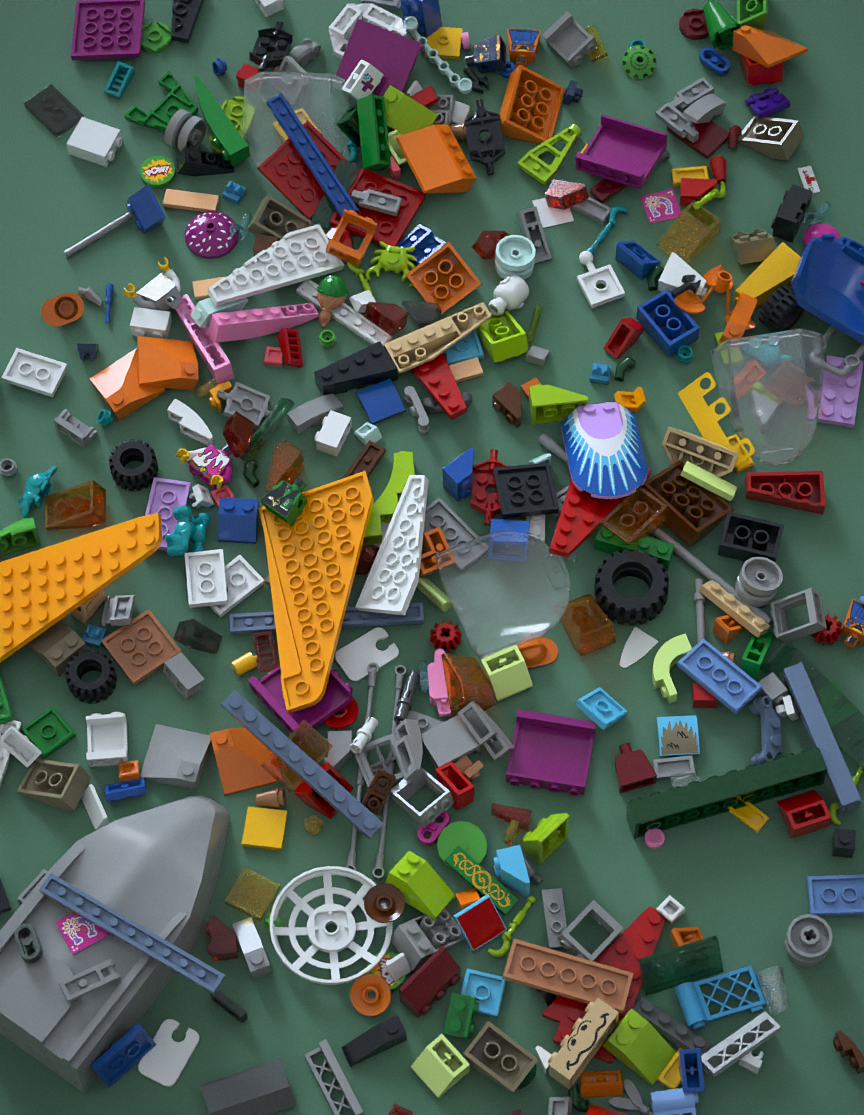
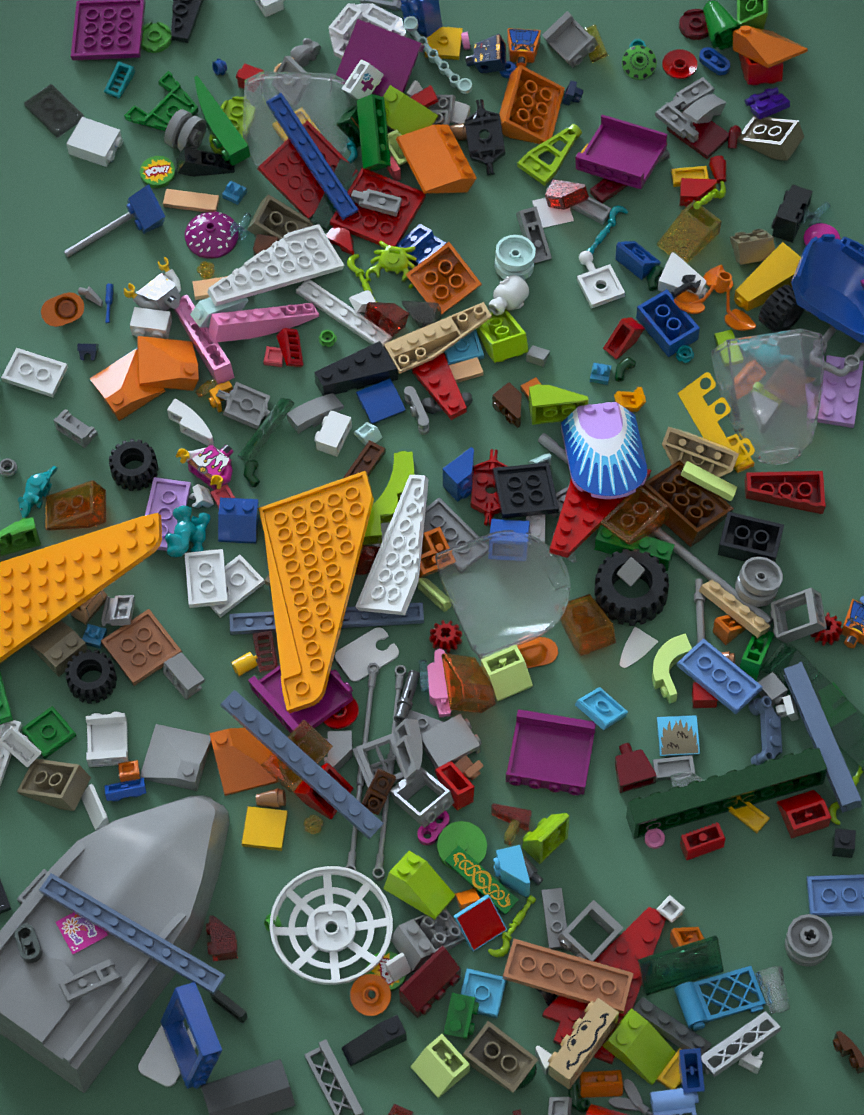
(105, 417): teal plate -> none
(123, 1054): blue plate -> none
(188, 1004): none -> blue window
(197, 636): clear smoke slope -> none
(208, 272): none -> clear yellow plate
(237, 433): clear red slope -> none
(252, 894): clear yellow plate -> none
(252, 948): light grey slope -> none
(274, 41): black plate -> none
(285, 464): clear orange slope -> none
(286, 500): torso -> none
(330, 295): piece -> none
(344, 252): orange window -> none
(364, 735): white pin -> none
(384, 894): reddish brown dish -> none
(482, 81): black bar -> none
(486, 243): clear red slope -> none
(486, 730): light grey slope -> none
(534, 331): lime piece -> none
(631, 571): none -> light grey slope
(661, 206): dark pink sticker -> none
(679, 58): none -> red dish
(702, 841): none -> red brick
(739, 318): orange slope -> none
(808, 179): white sticker -> none

